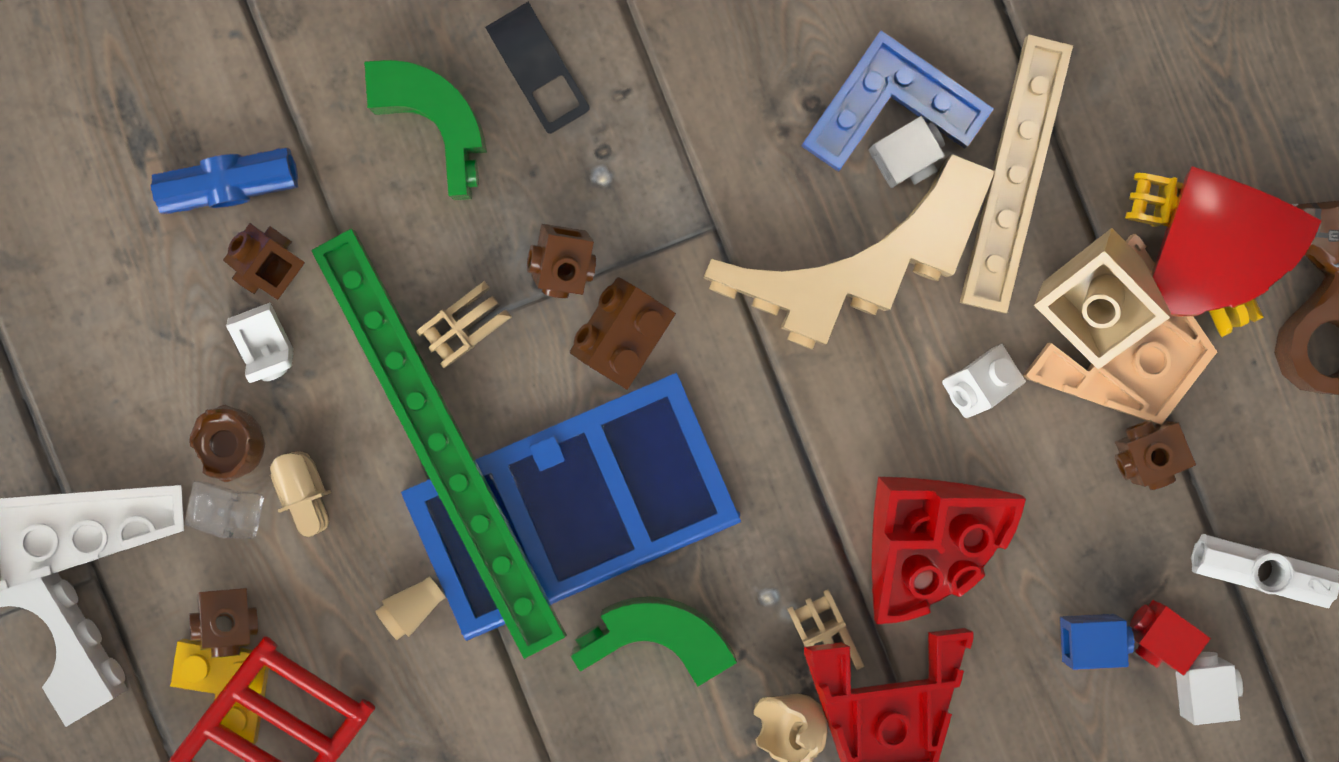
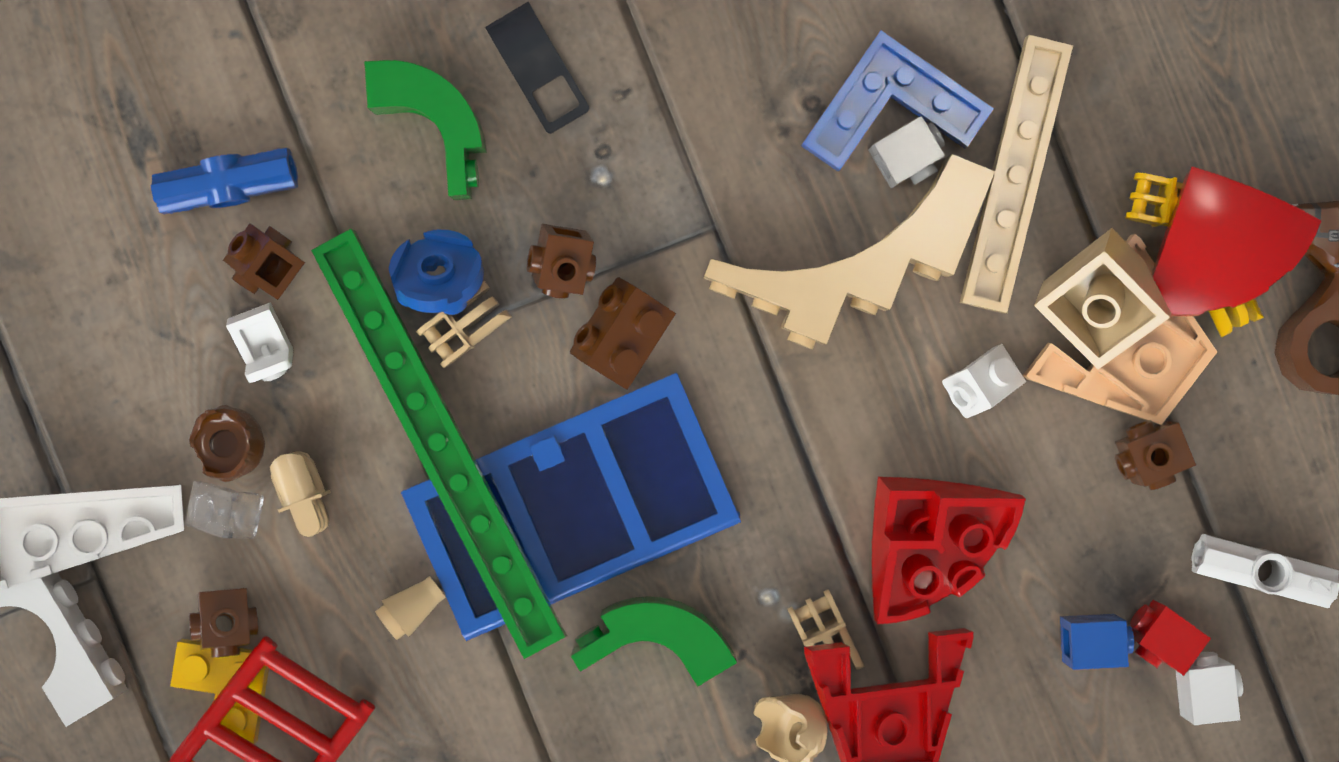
(441, 292): none -> blue plate

